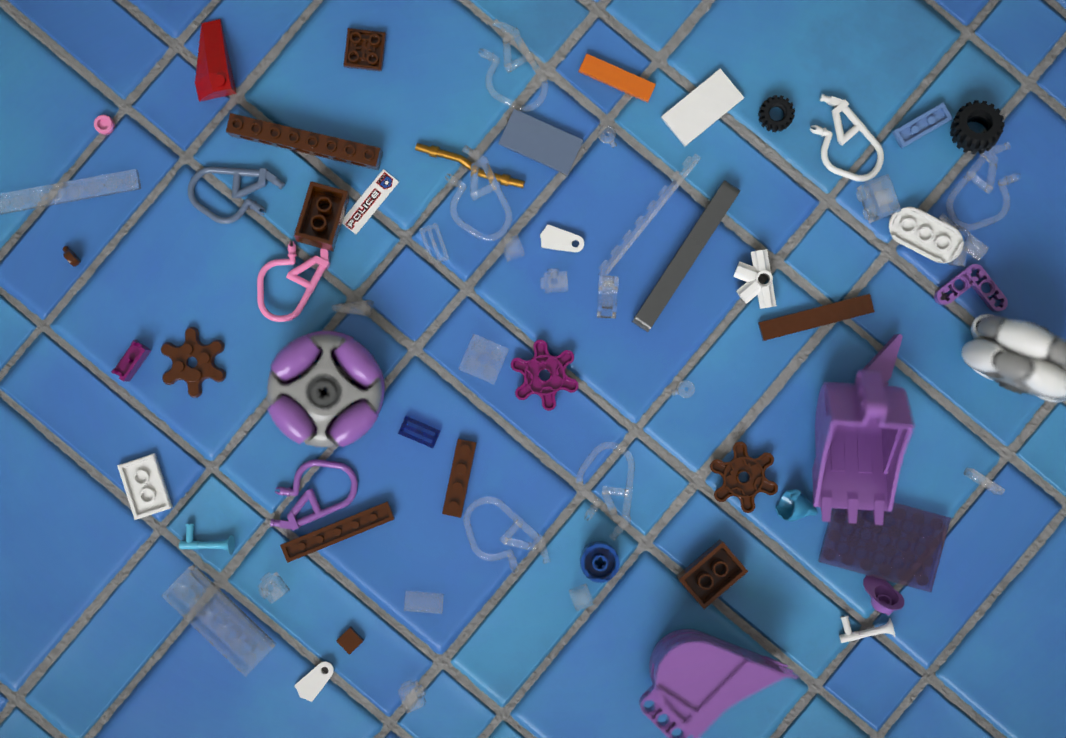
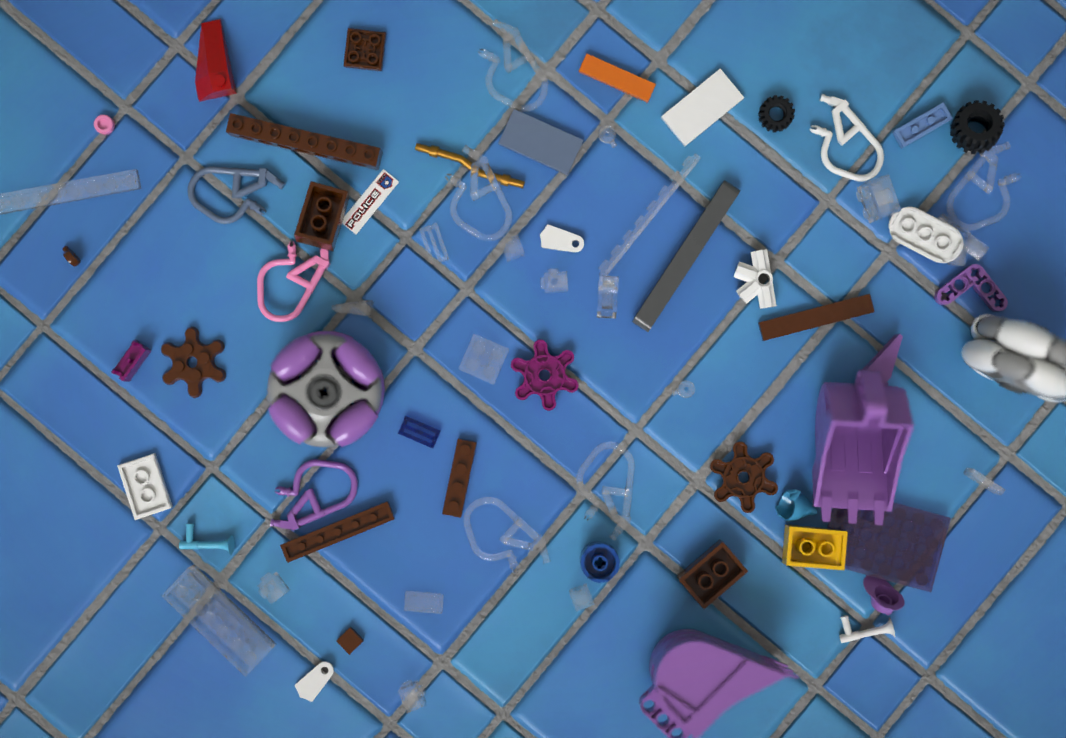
(814, 547): none -> yellow slope

